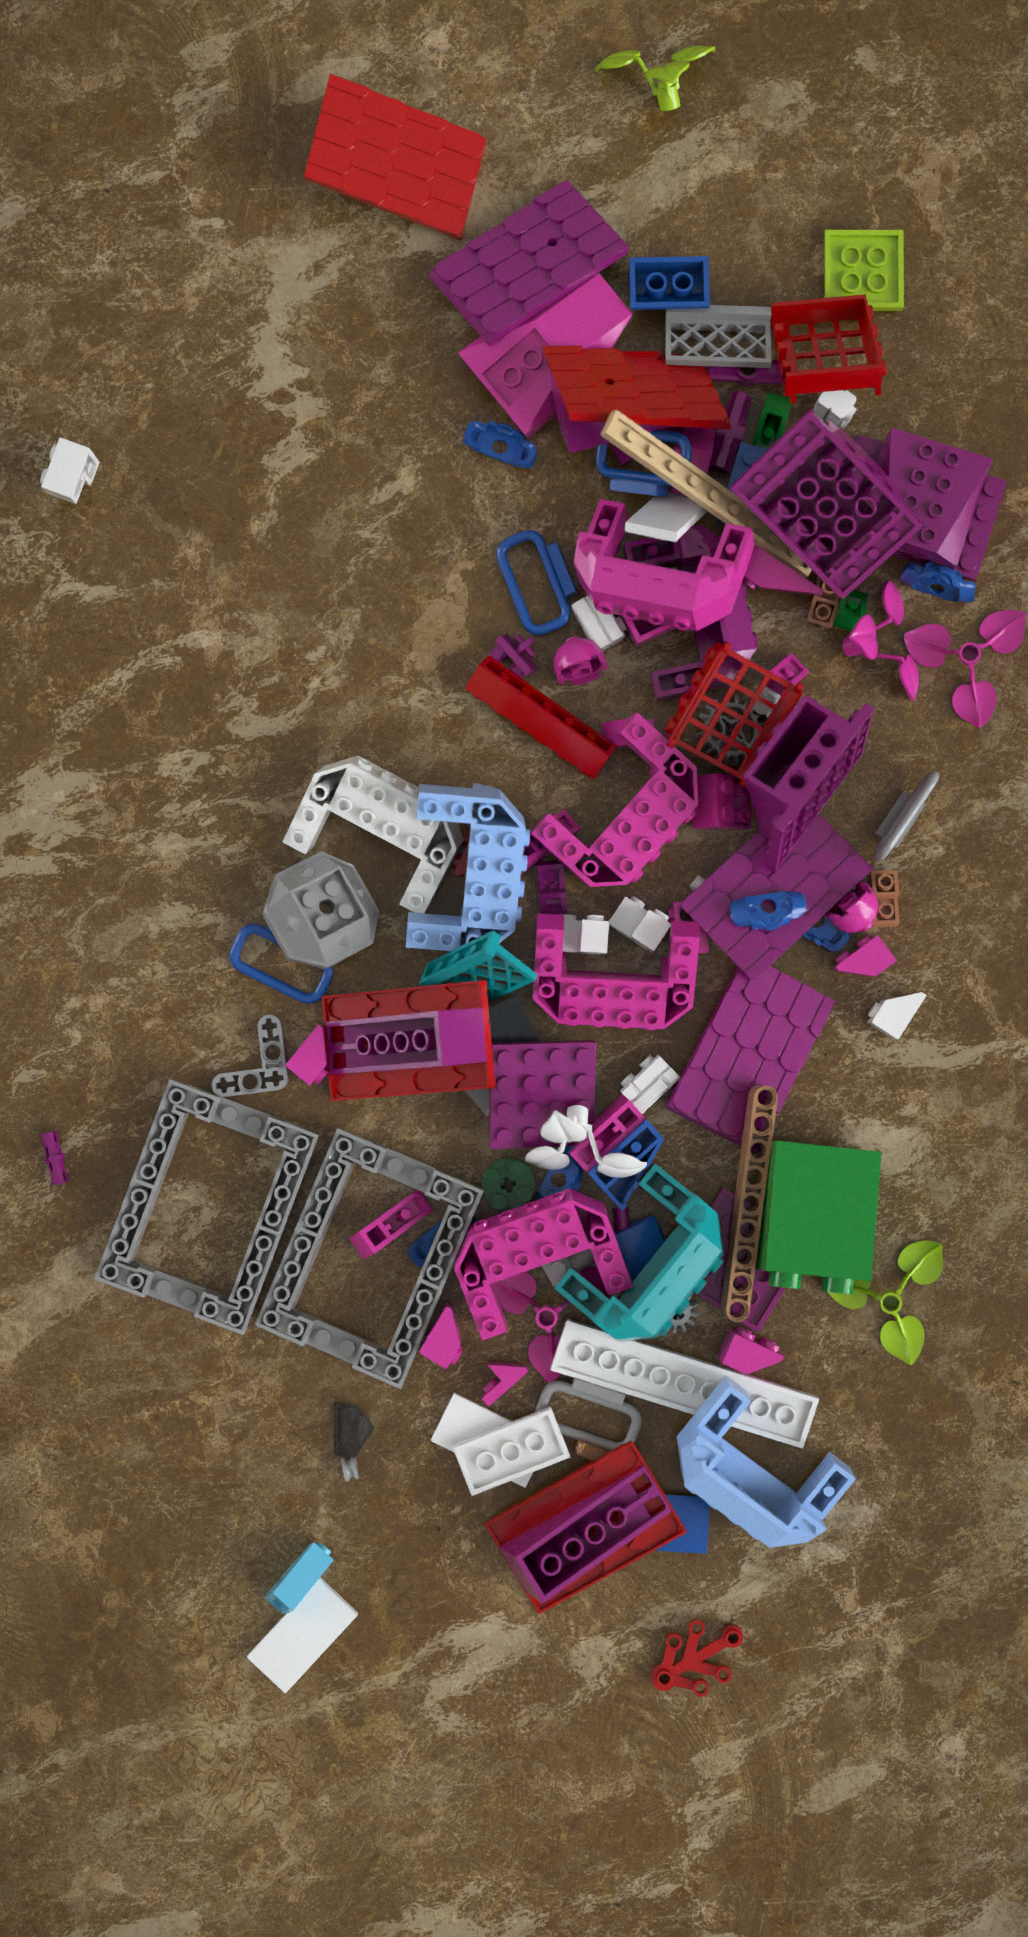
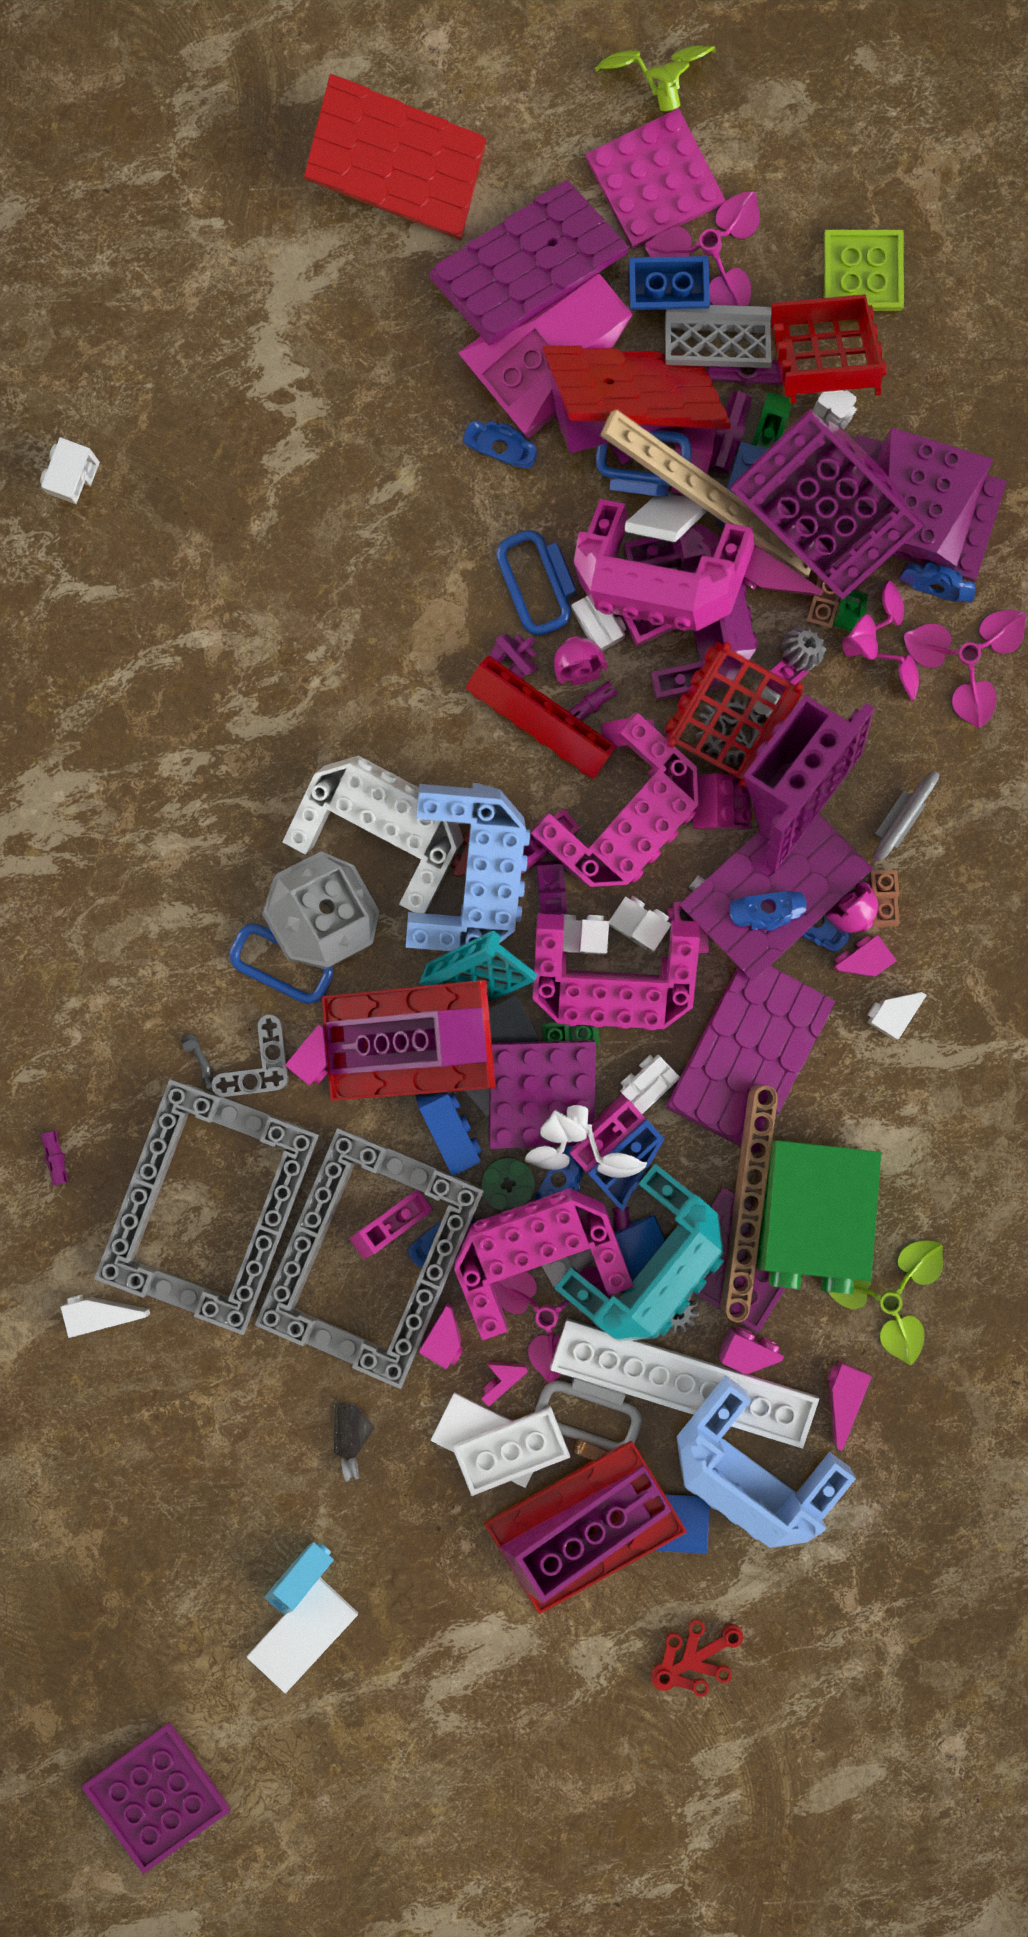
(95, 1314): none -> white slope
(156, 1797): none -> magenta plate
(191, 1043): none -> dark grey piece
(449, 1130): none -> blue wedge
(563, 1032): none -> green slope
(593, 701): none -> magenta pin
(655, 178): none -> dark pink plate
(736, 216): none -> dark pink plant
(802, 648): none -> light grey gear
(846, 1394): none -> dark pink slope

